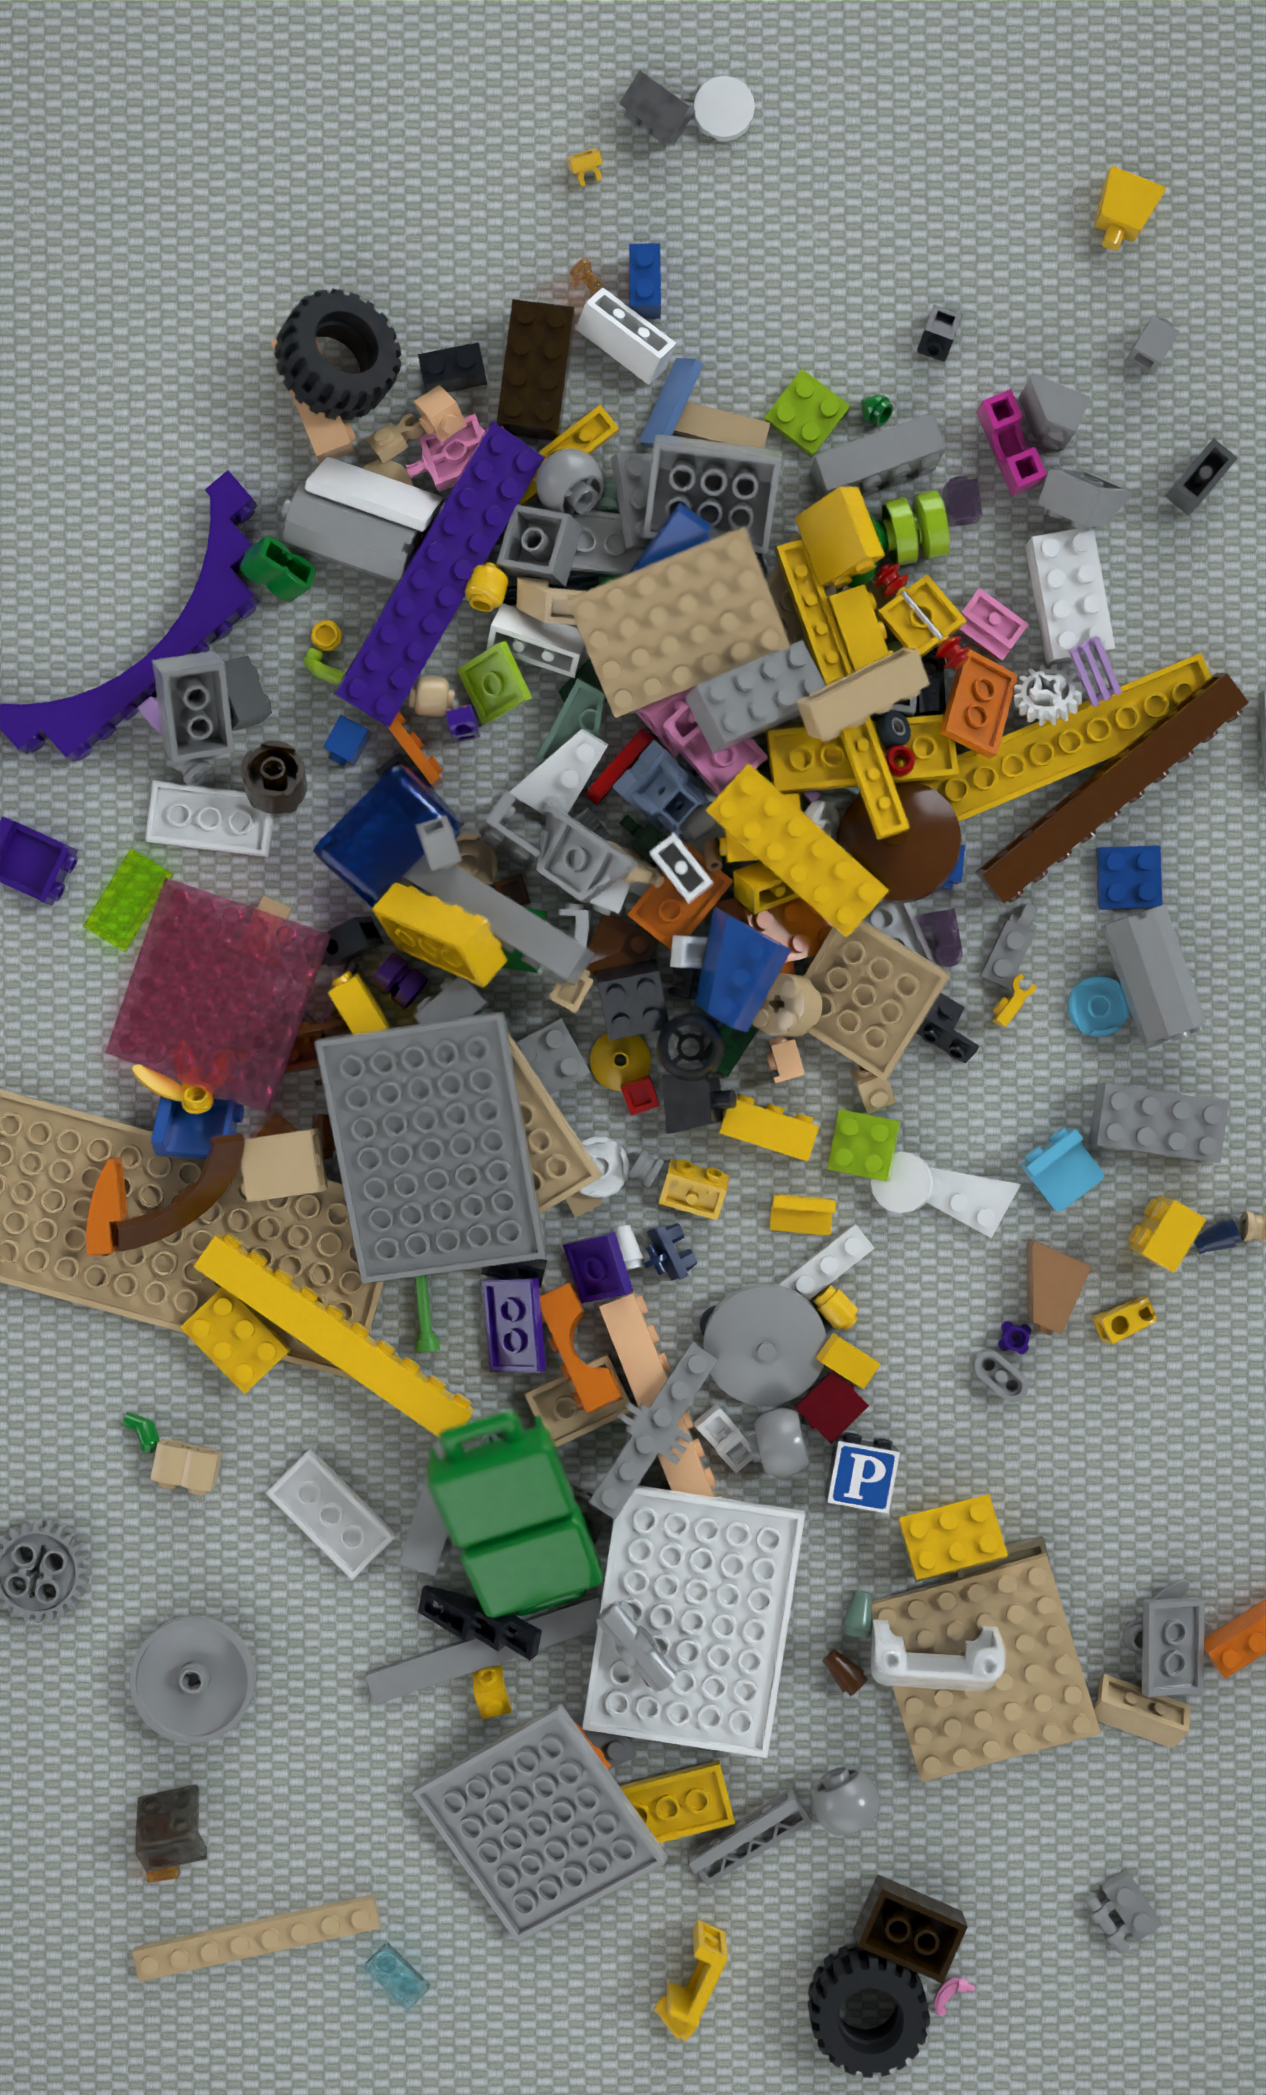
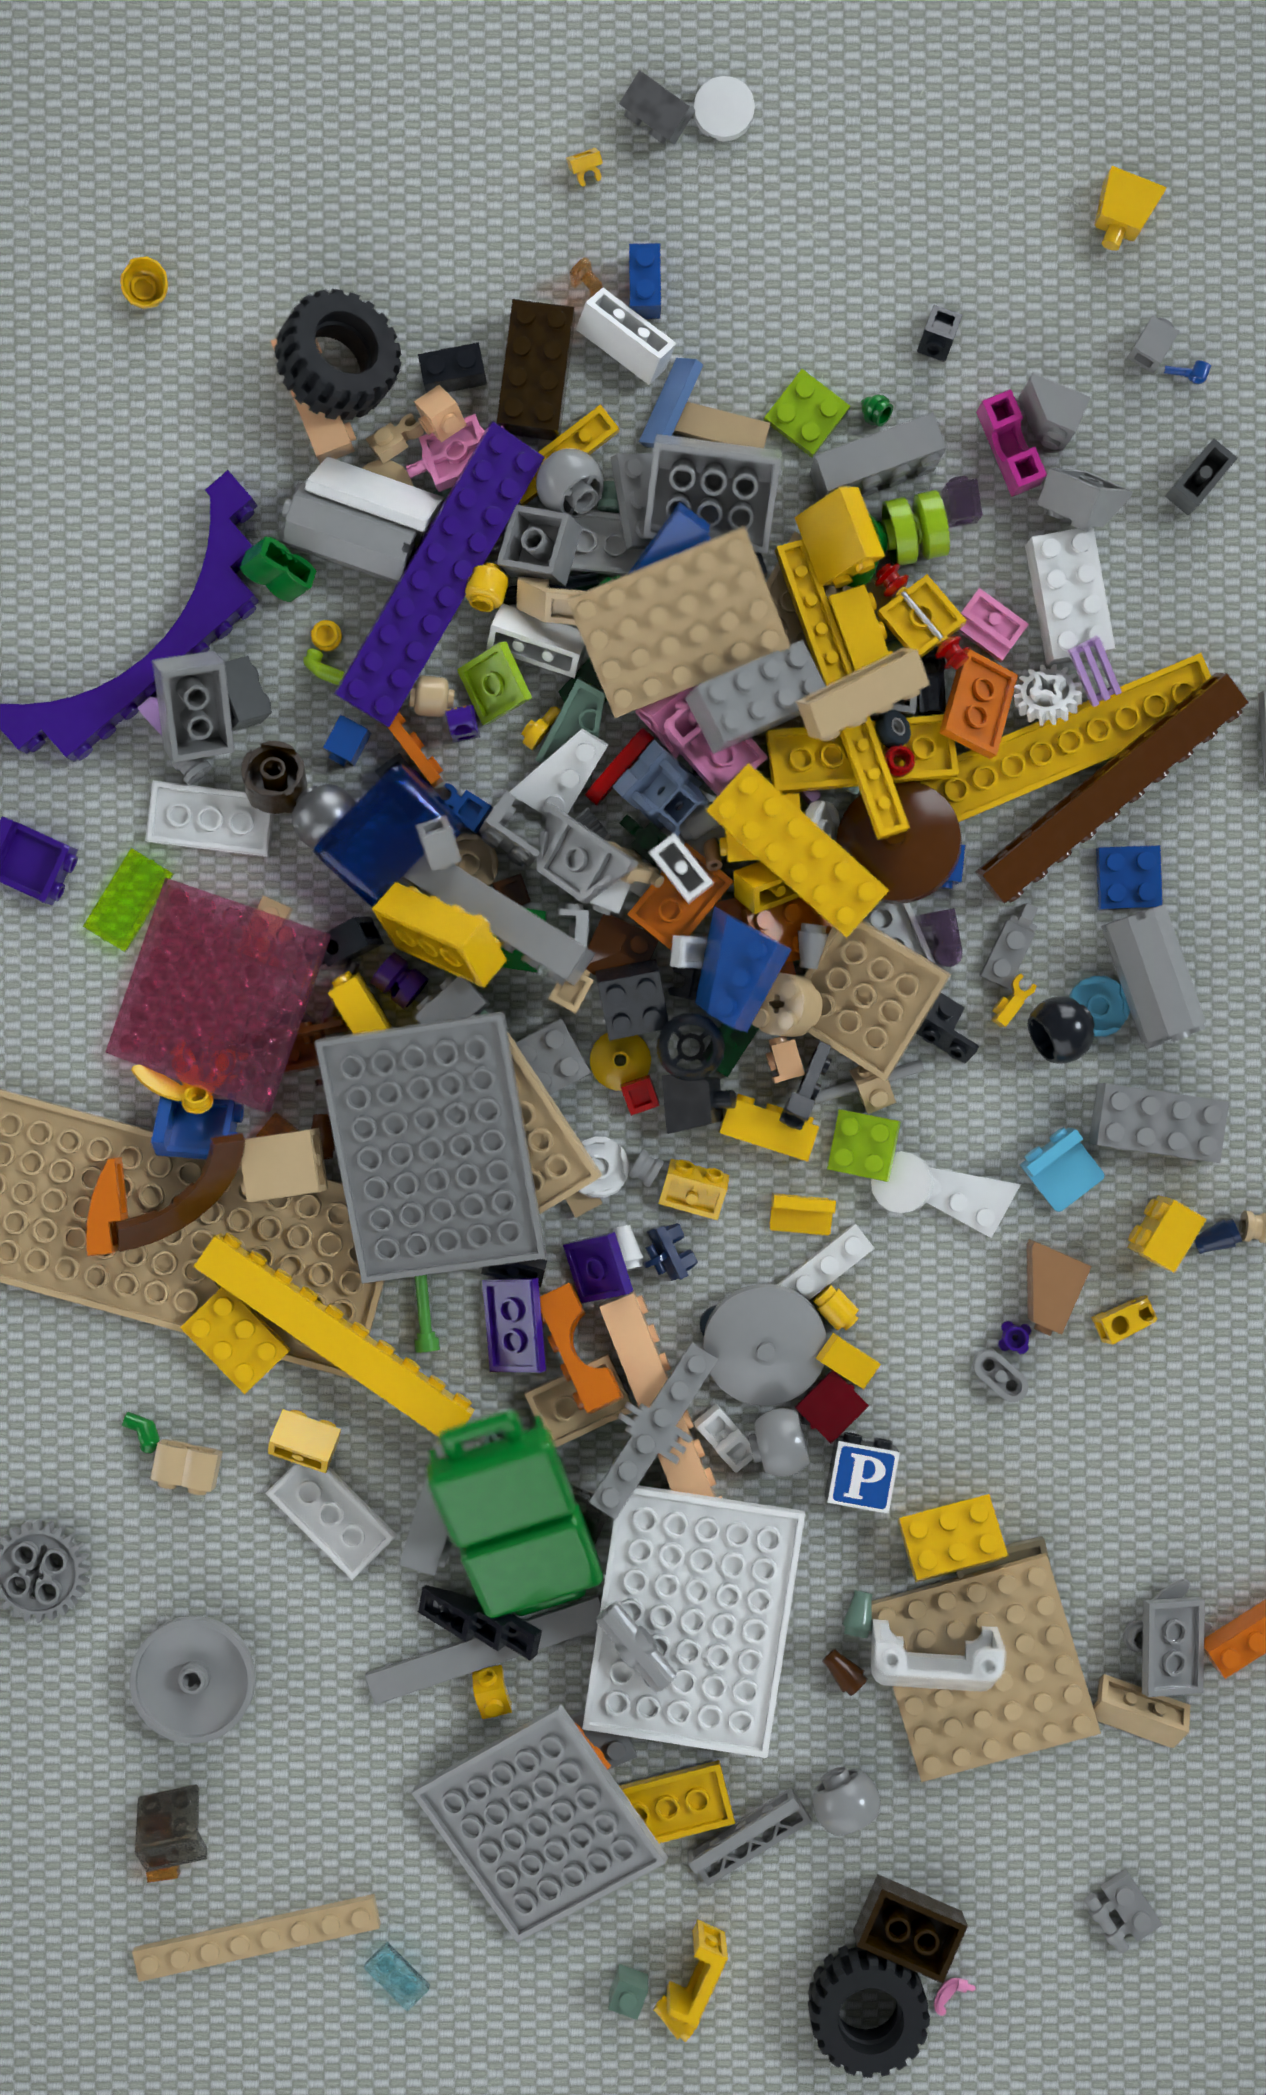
(144, 282): none -> yellow hair
(304, 1440): none -> yellow brick
(319, 811): none -> flat silver wheel
(468, 808): none -> blue plate
(536, 731): none -> yellow plate
(628, 1992): none -> sand green brick
(801, 1103): none -> black plate
(811, 944): none -> light grey cone
(850, 1087): none -> light grey bar
(1061, 1029): none -> black wheel
(1196, 375): none -> blue hand

